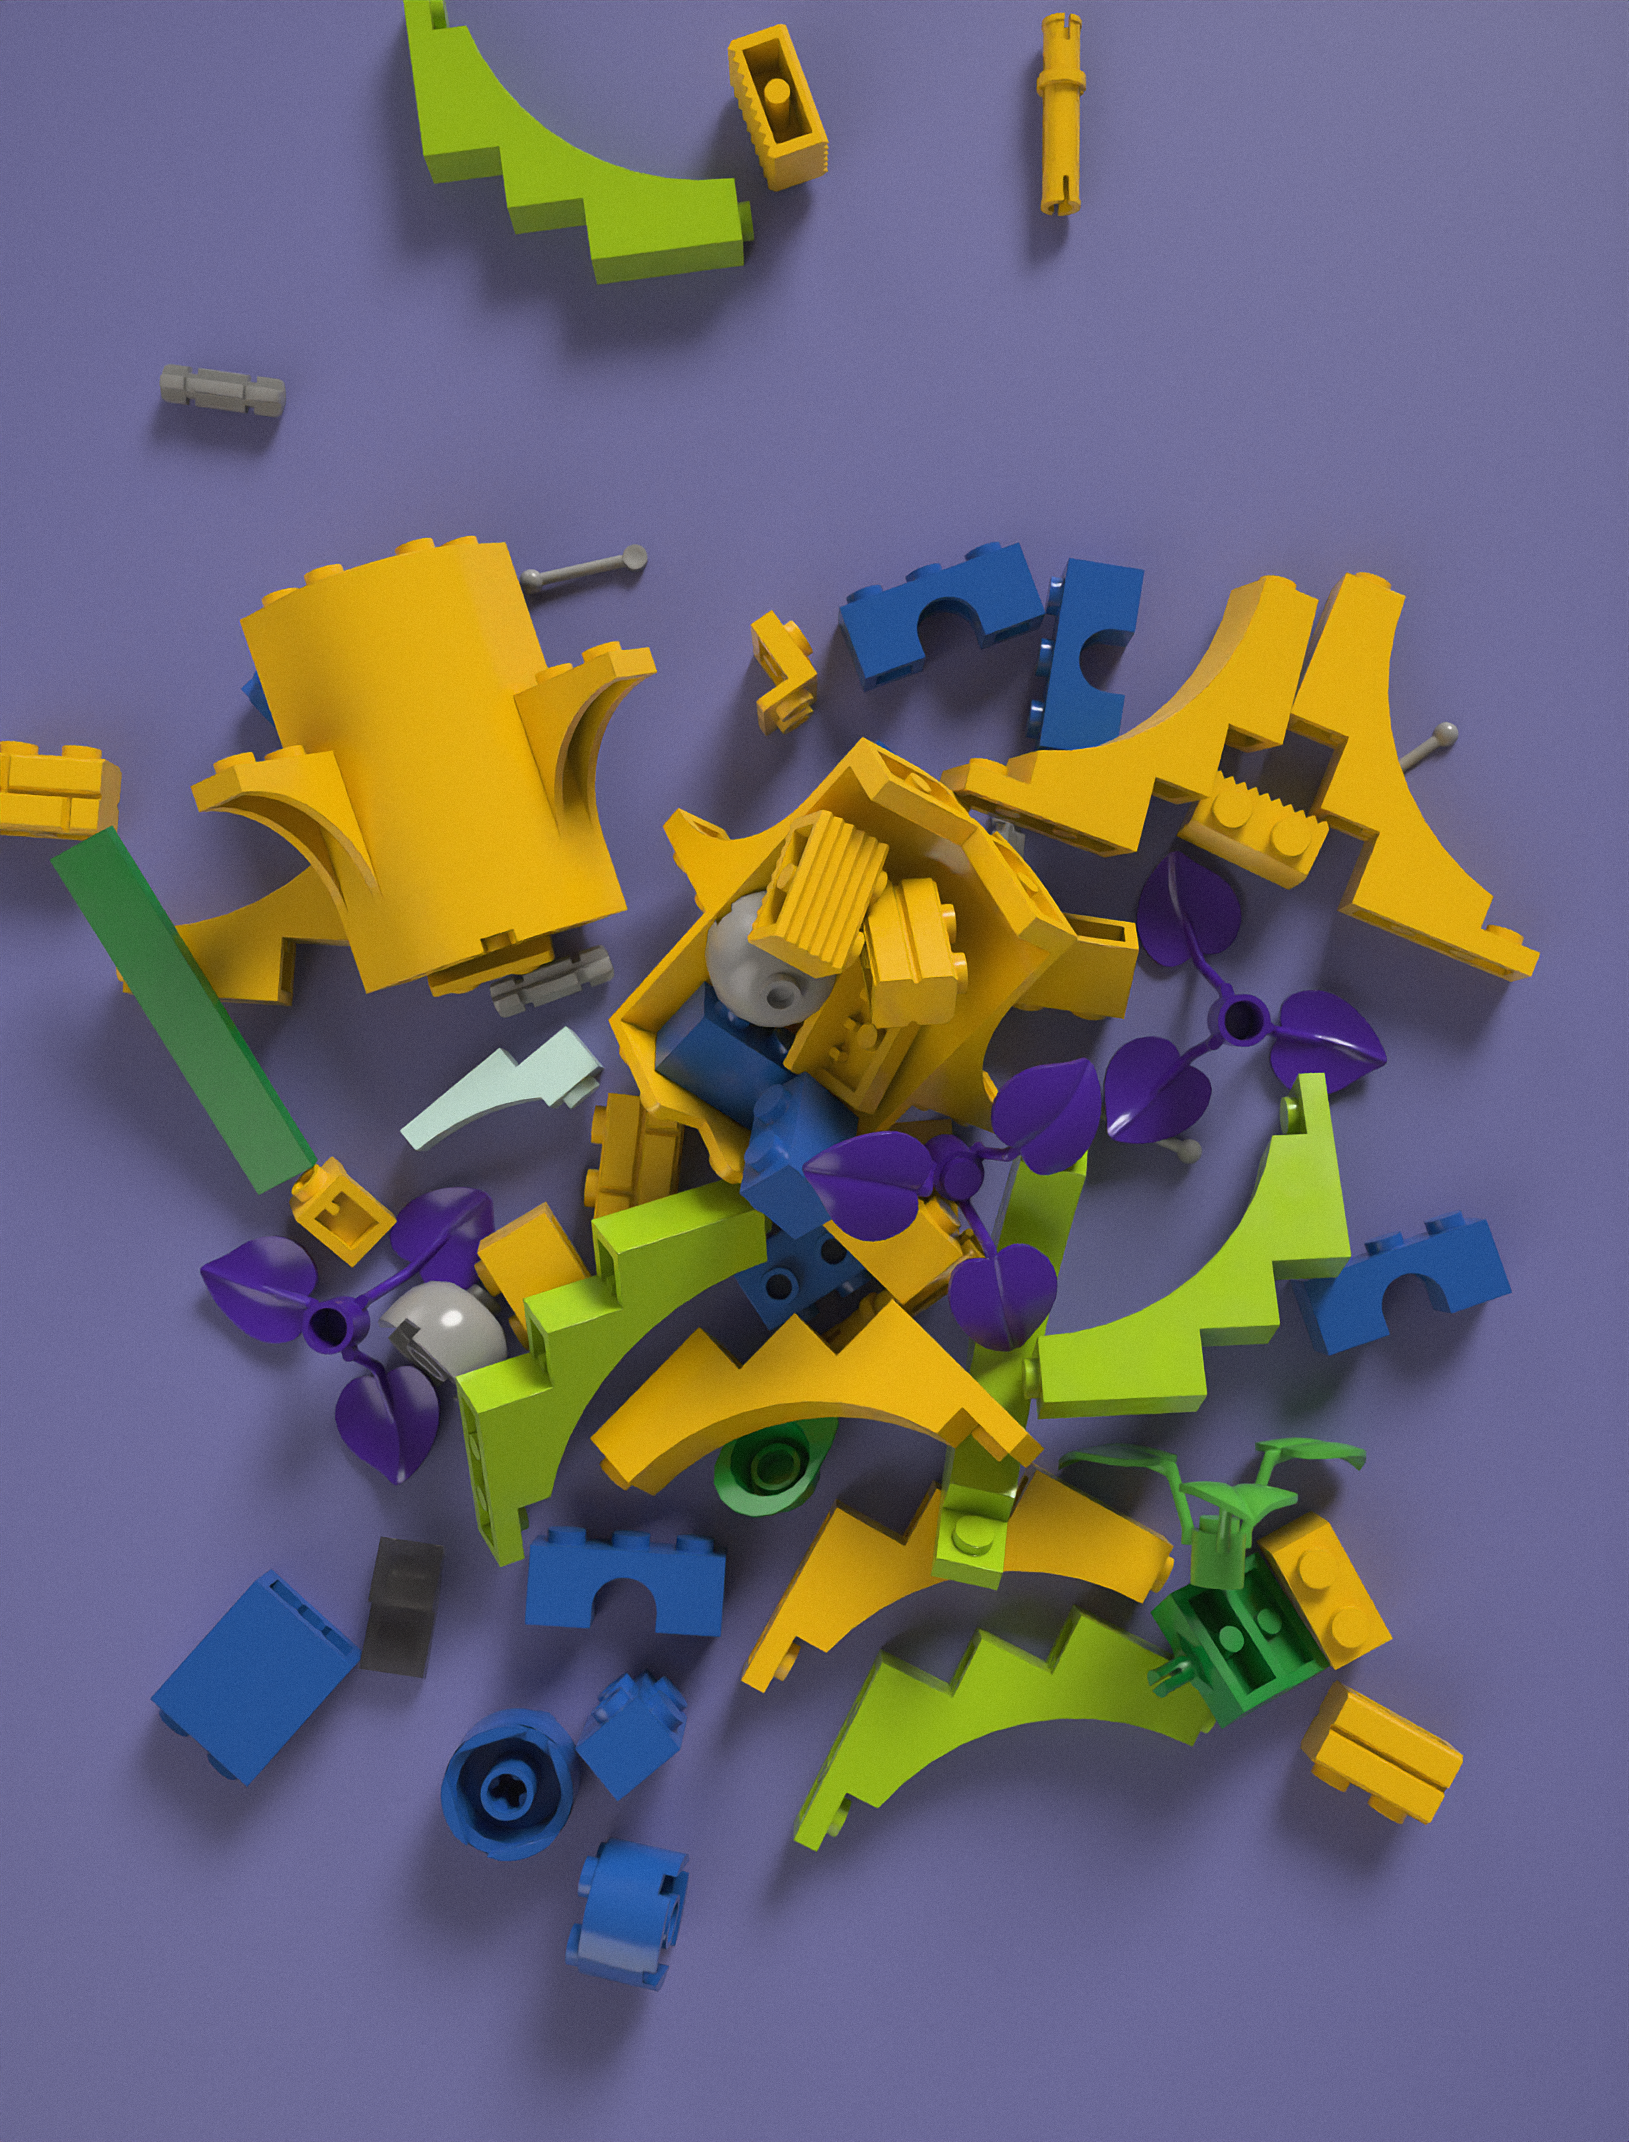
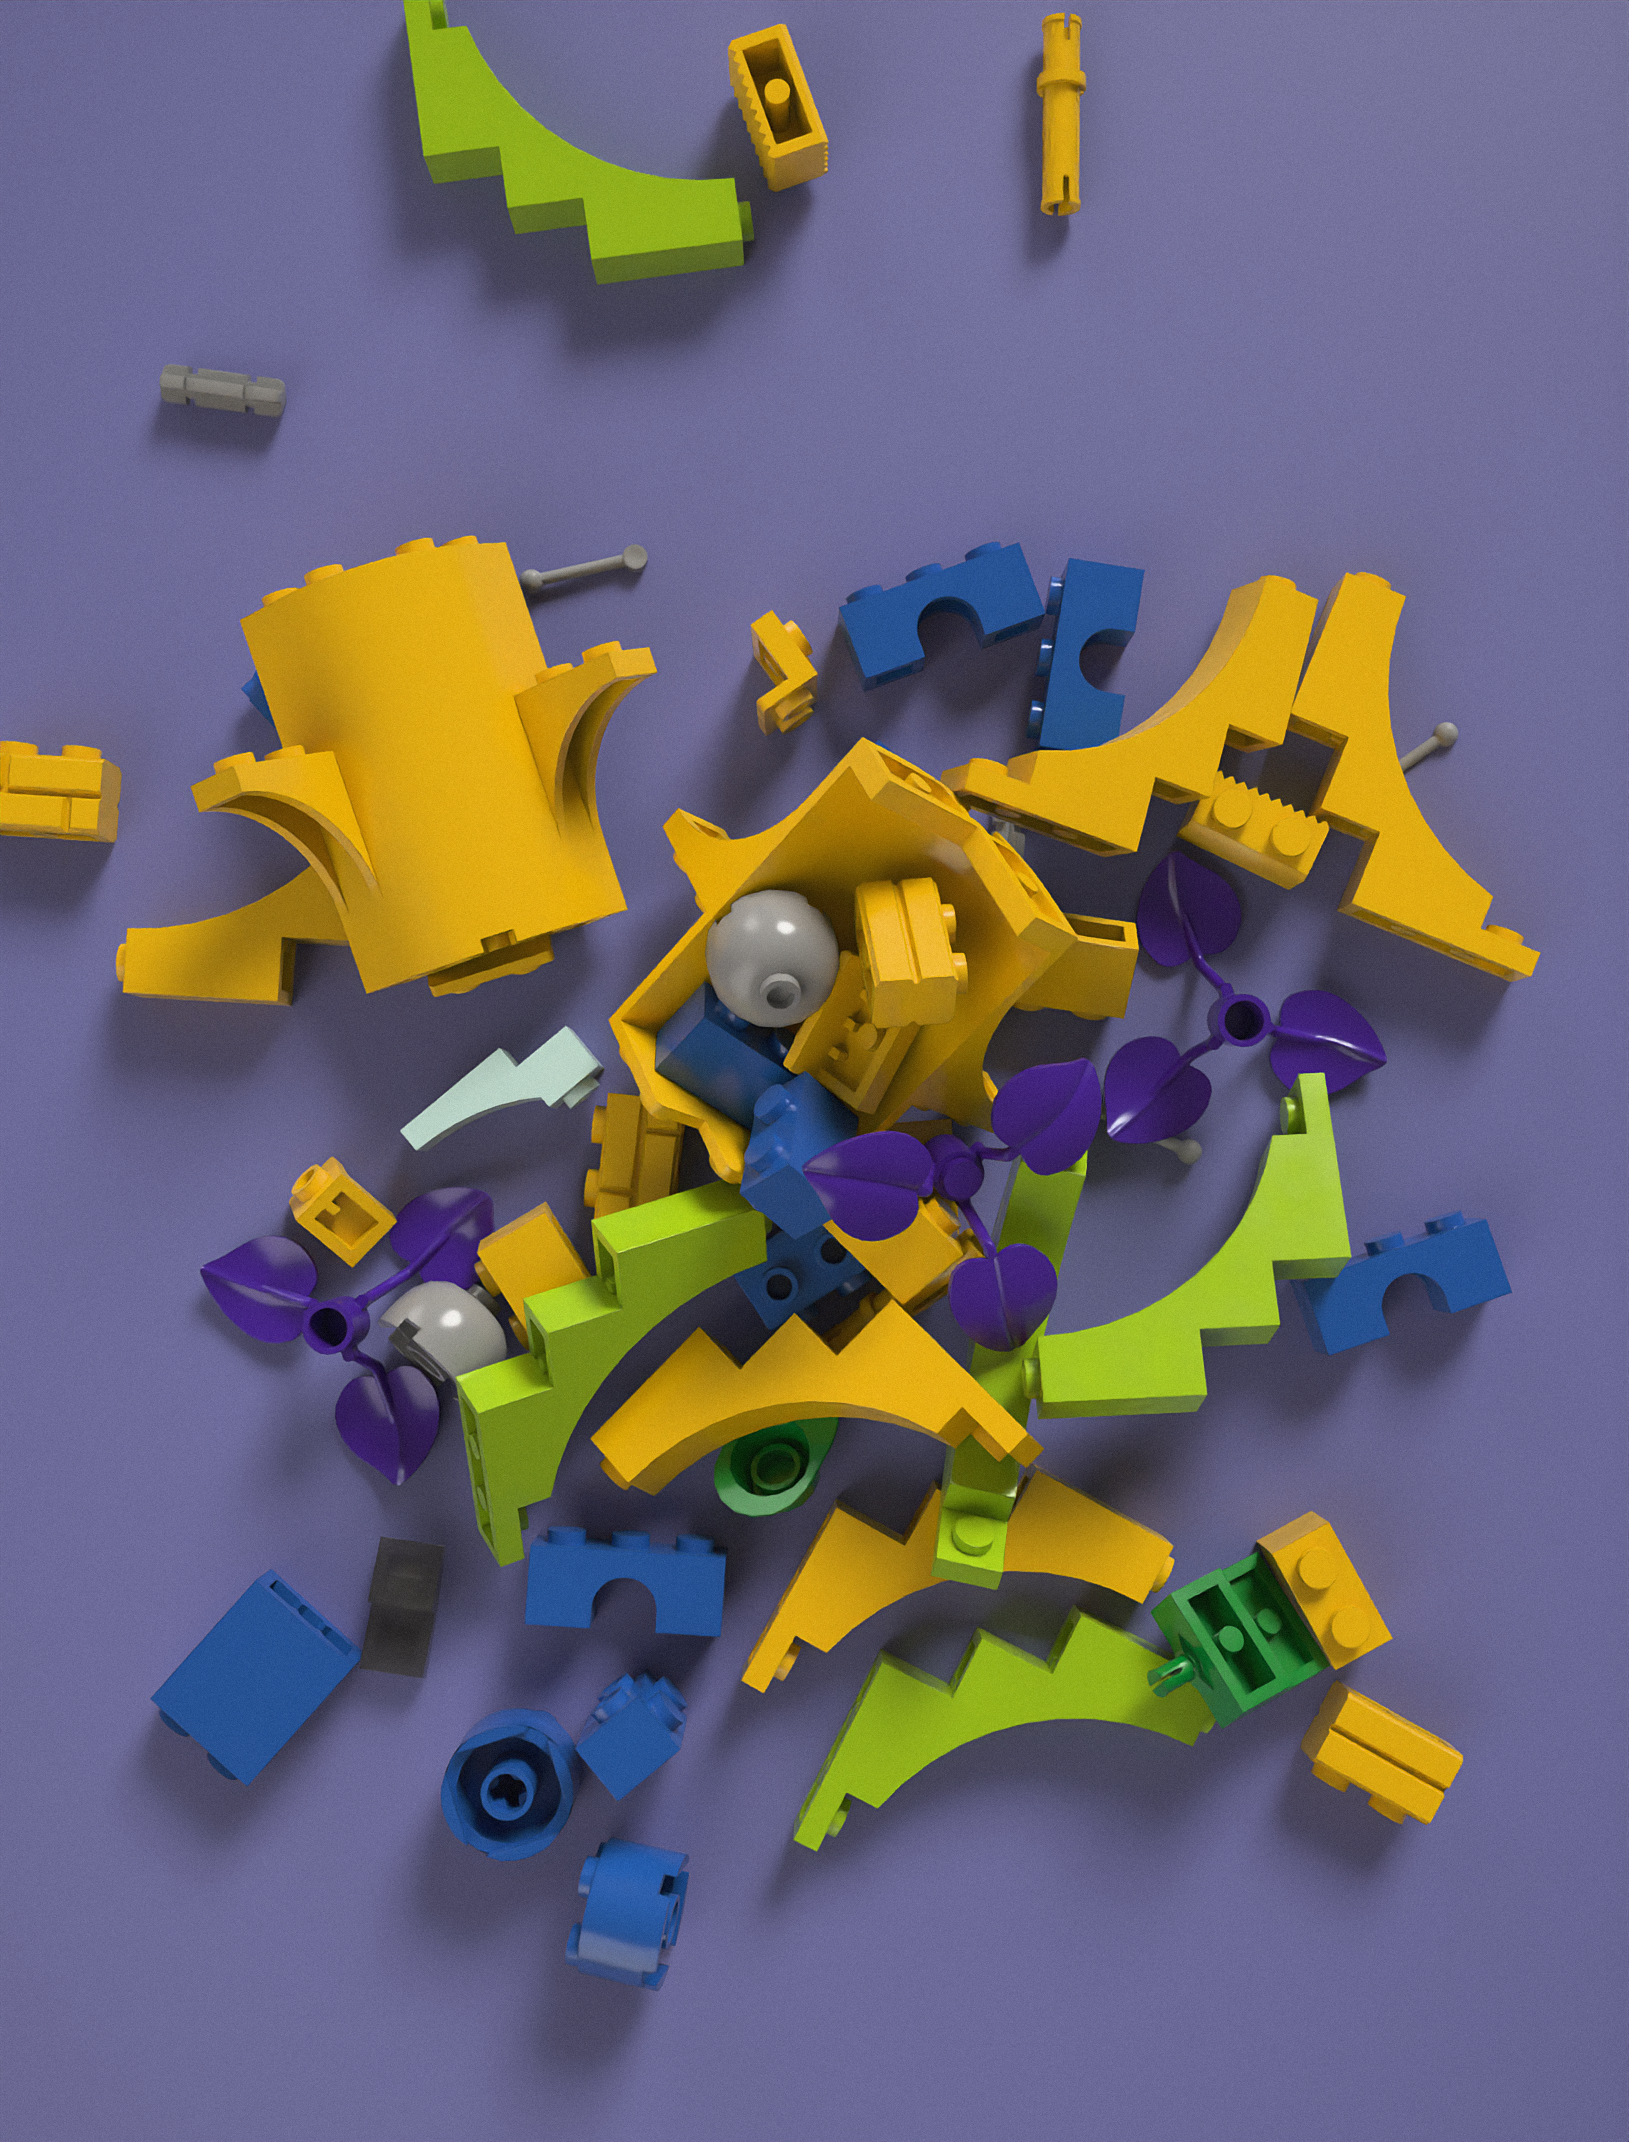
(184, 1009): green tile -> none
(552, 981): light grey axle -> none
(820, 895): yellow brick -> none
(1220, 1540): bright green plant -> none

